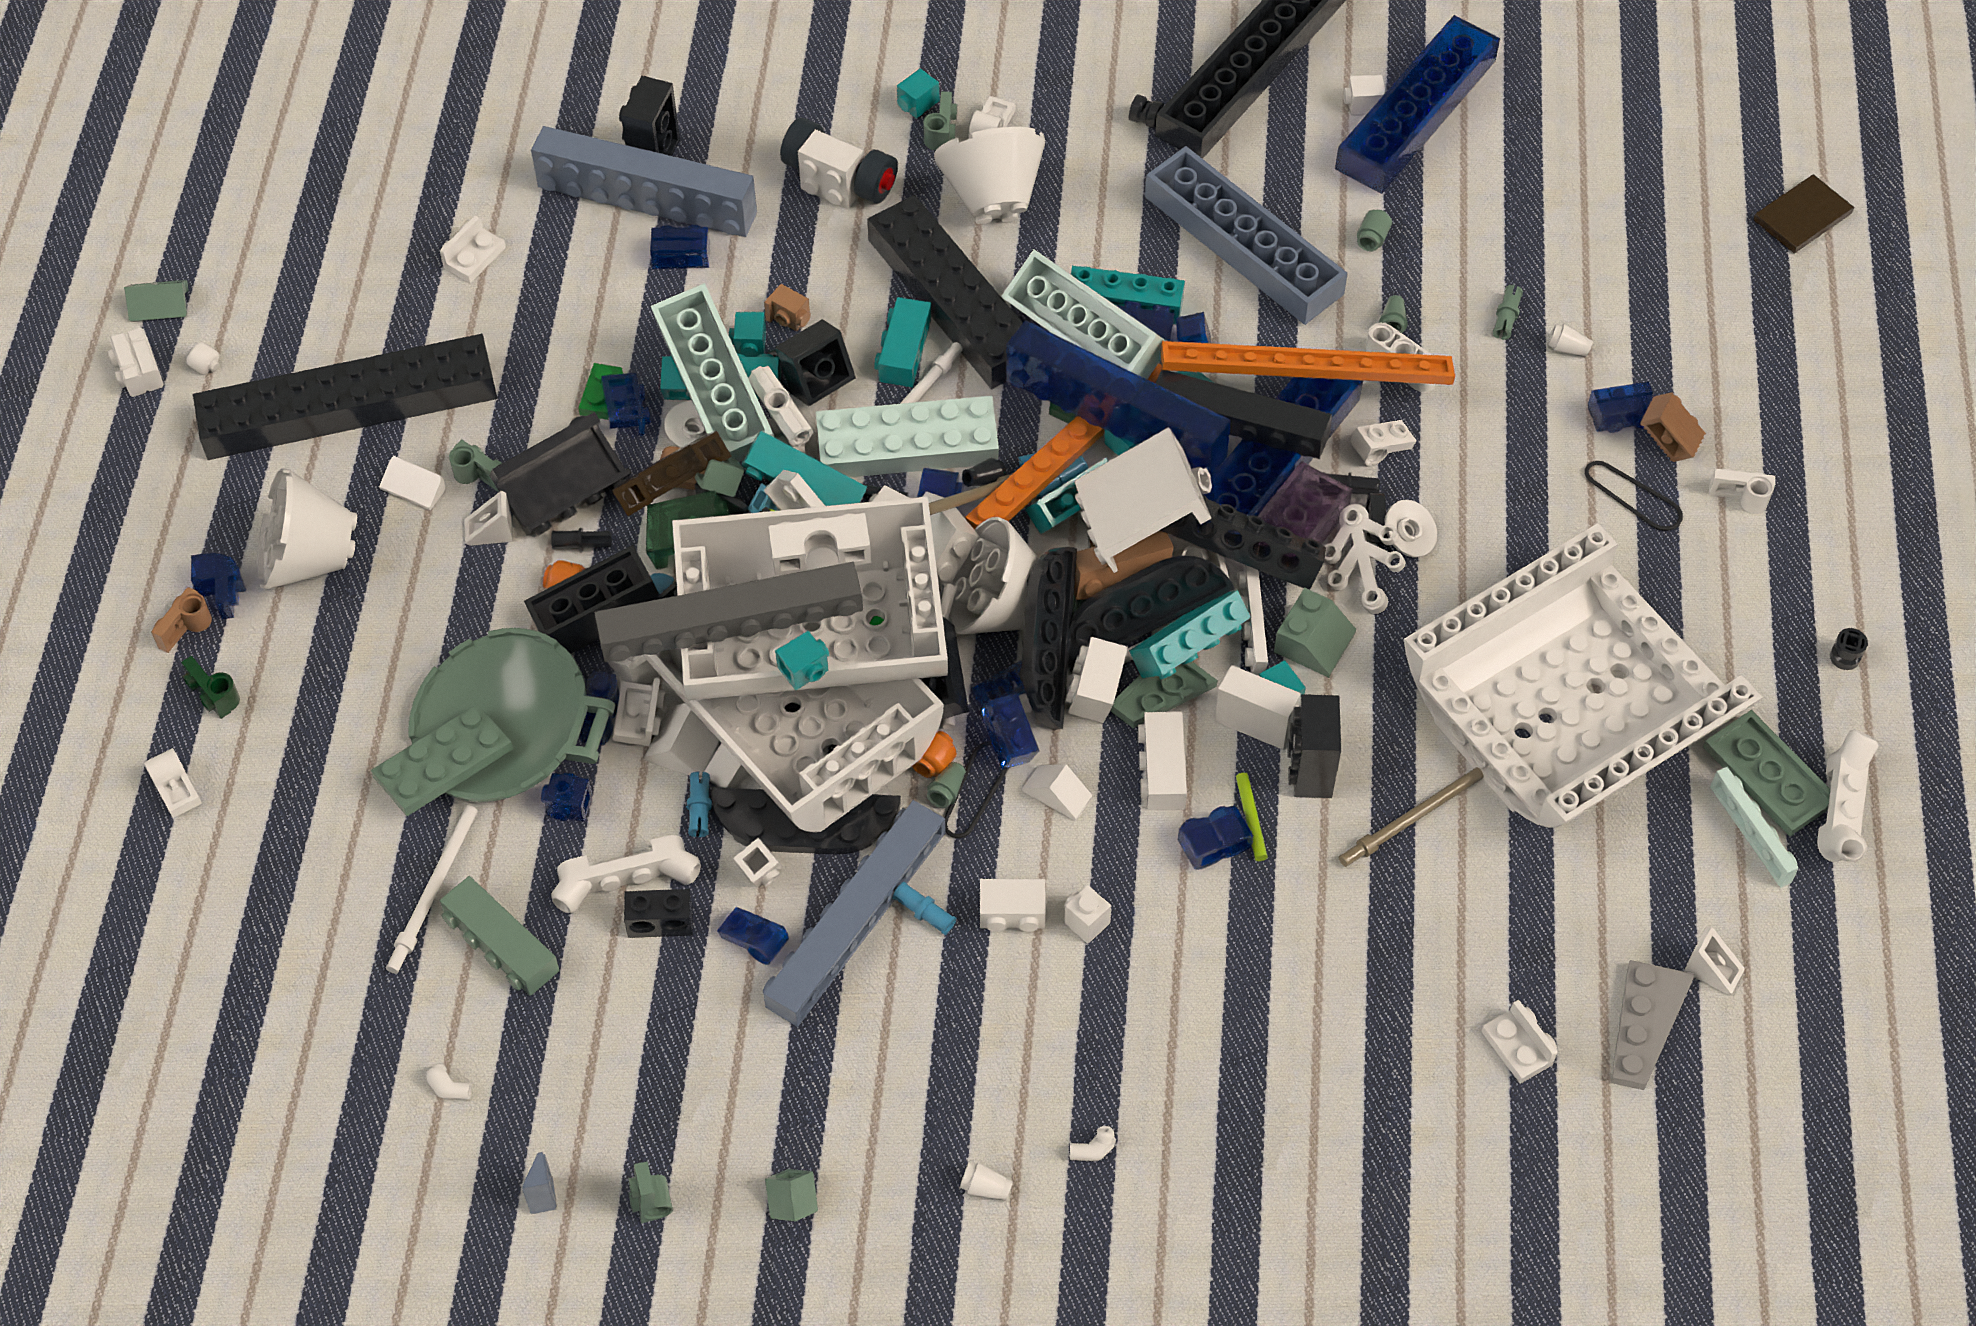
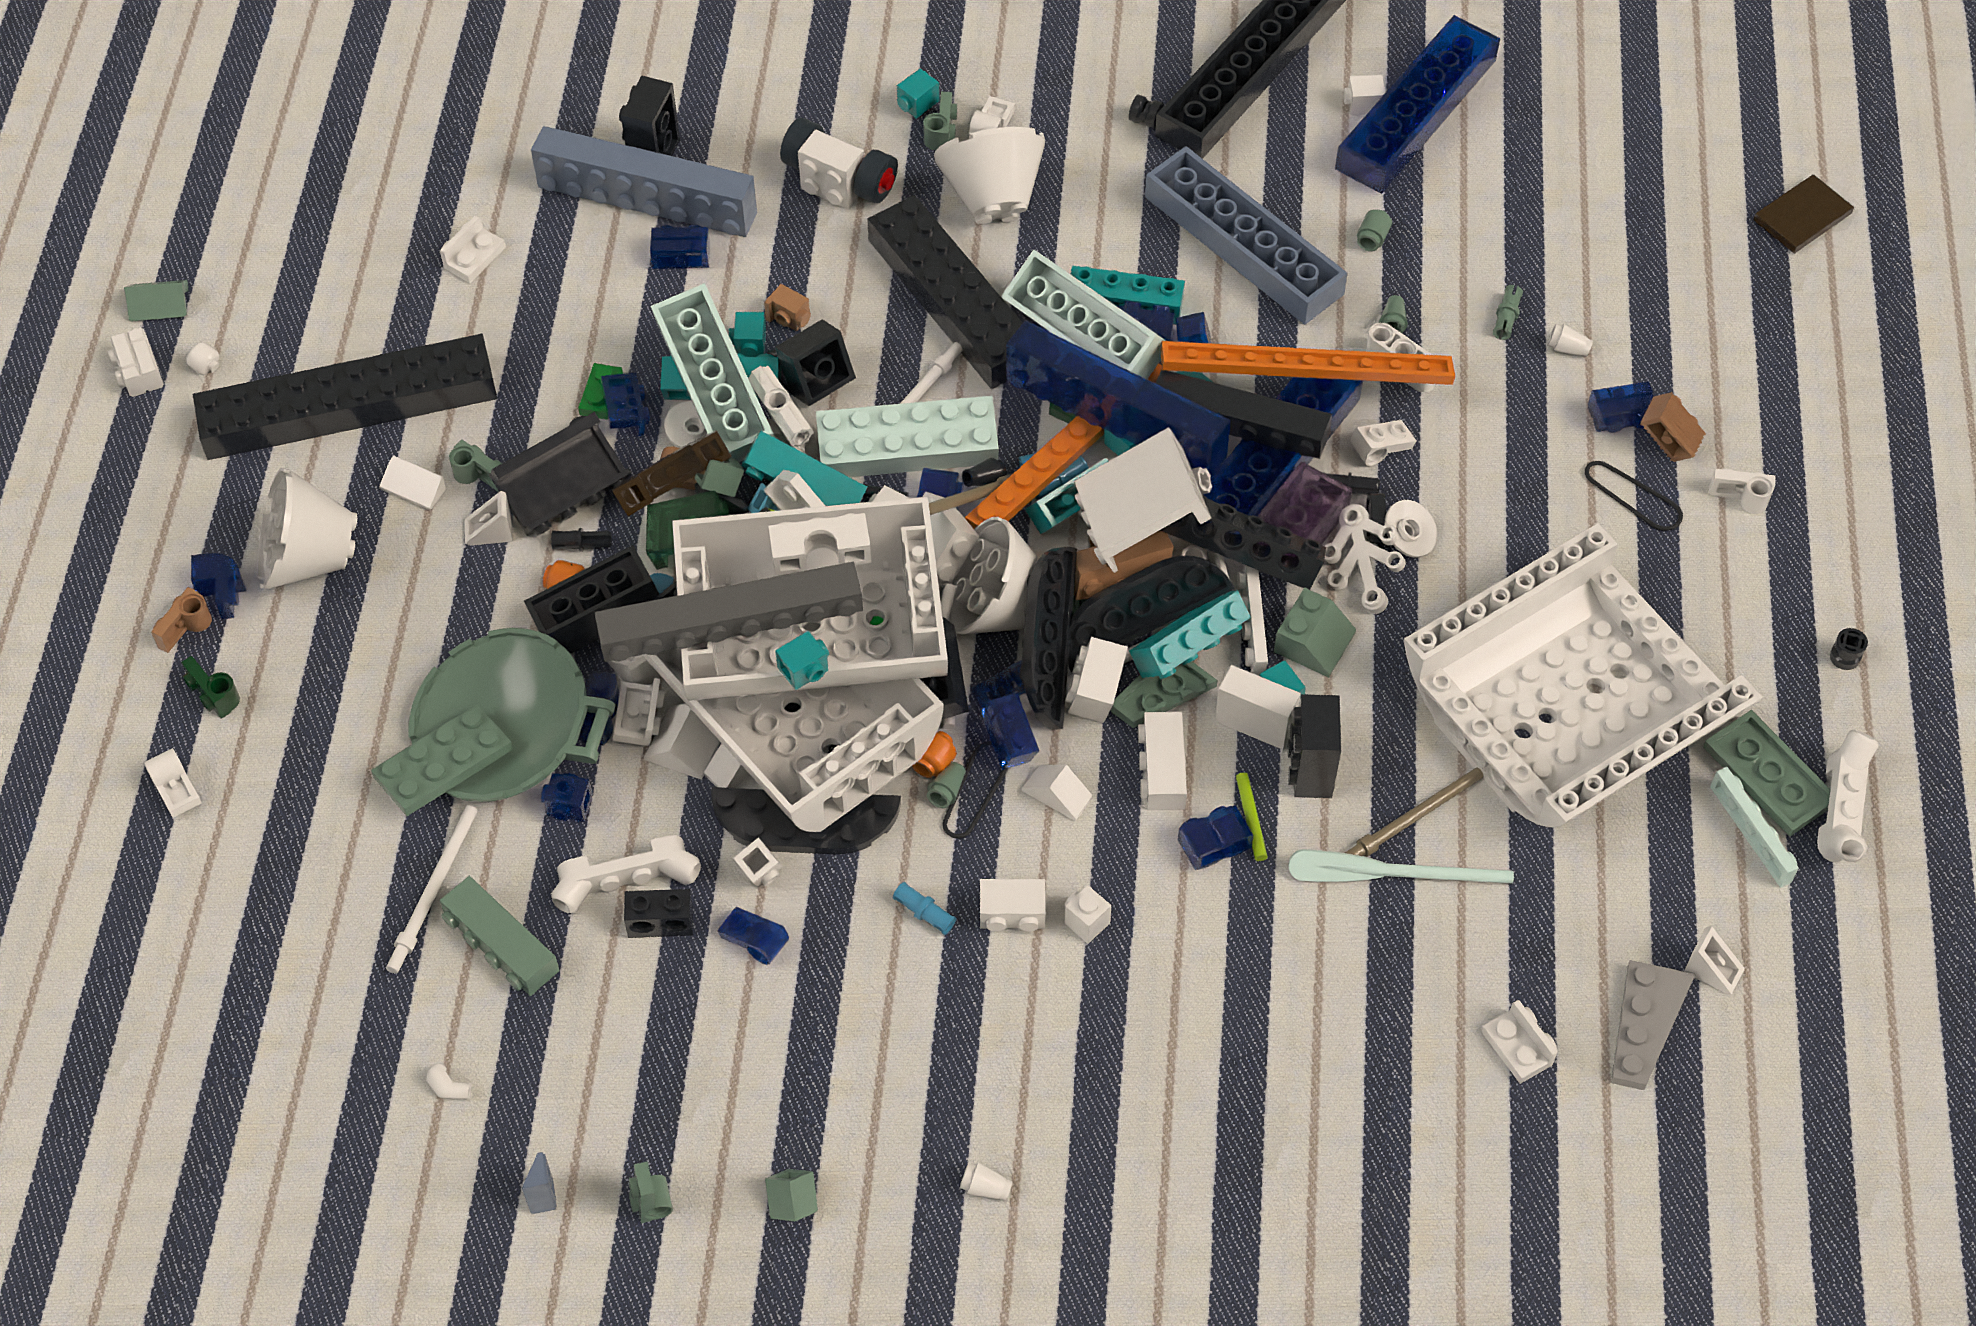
(699, 804): dark azure pin -> none
(853, 914): sand blue brick -> none
(903, 342): teal brick -> none
(1097, 1148): white arm -> none
(1339, 867): none -> light aqua piece

